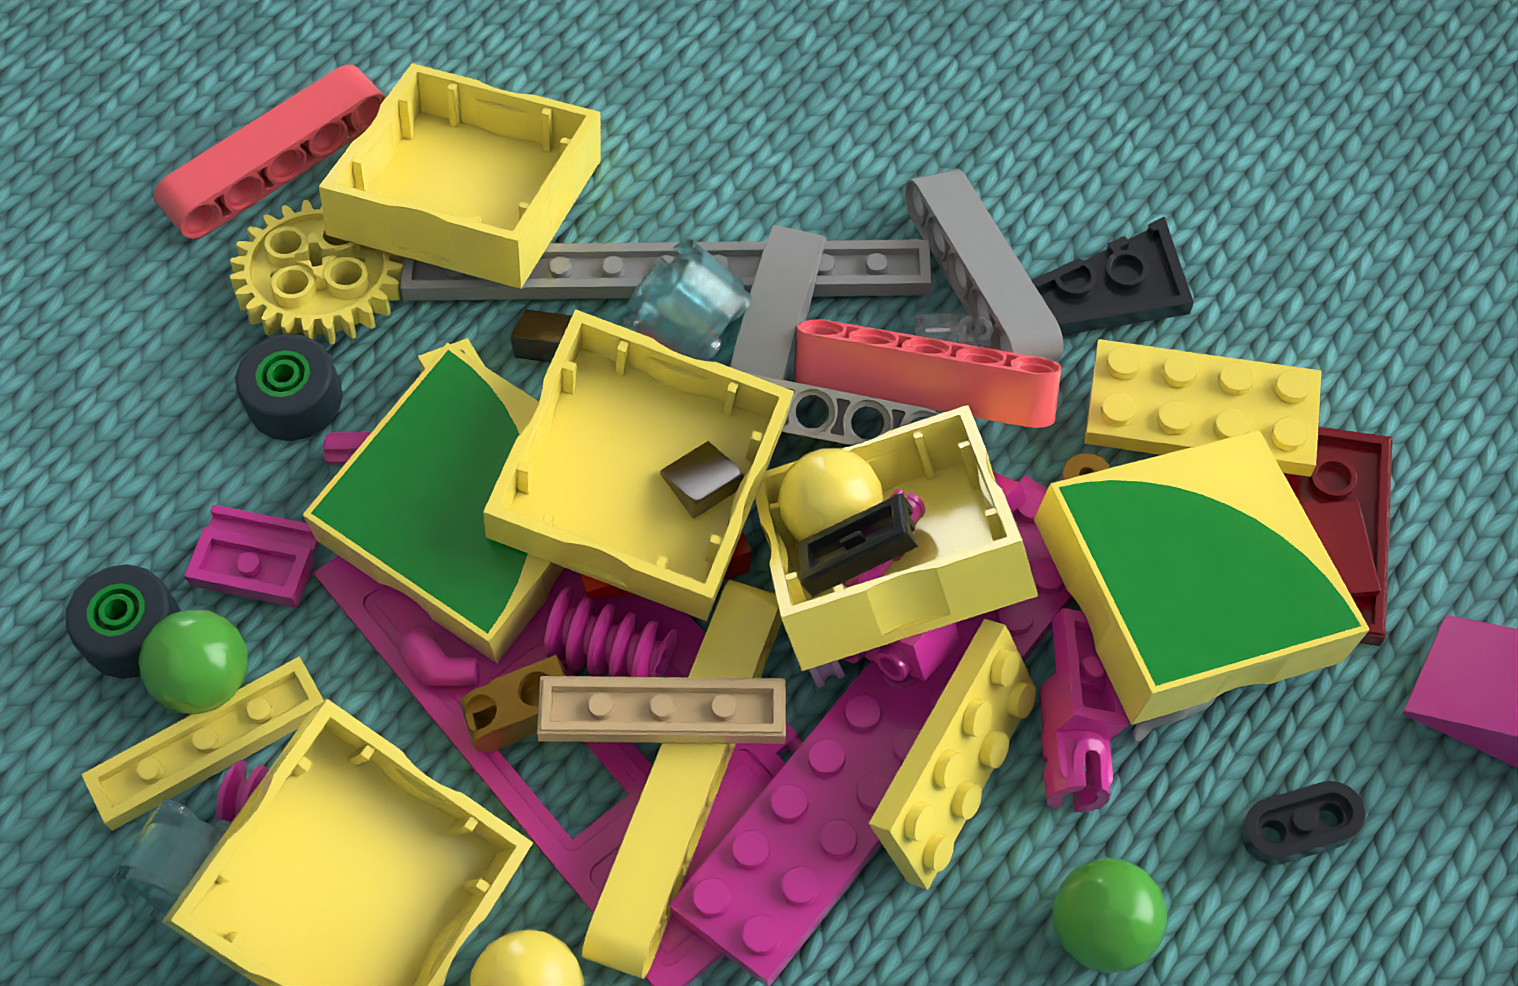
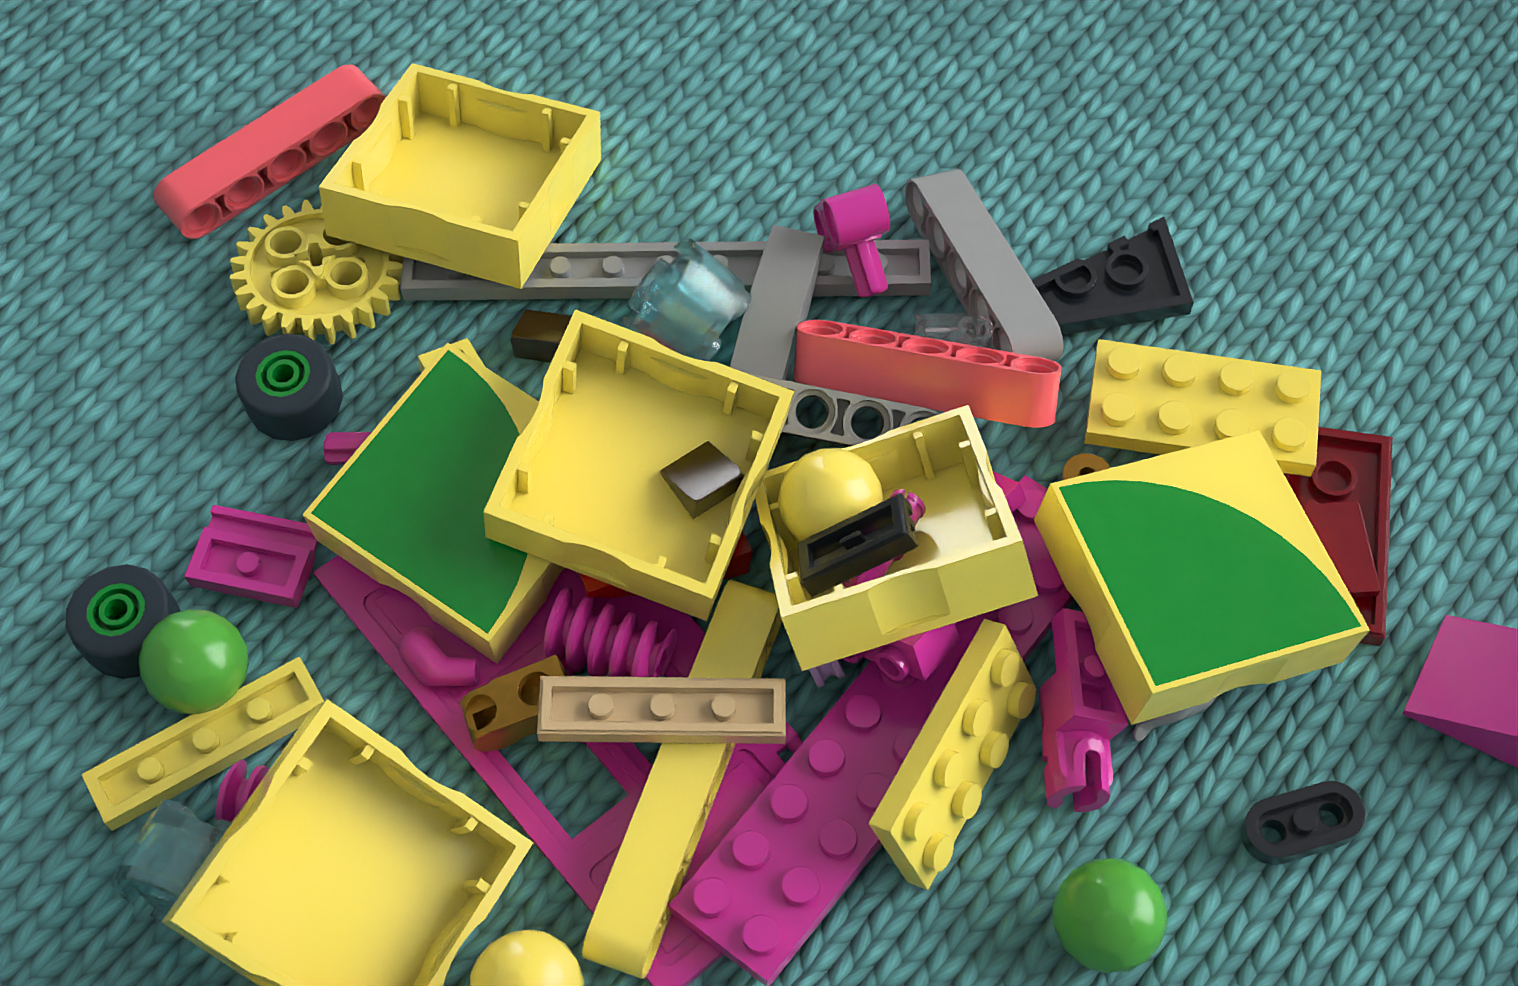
(853, 224): none -> dark pink beam

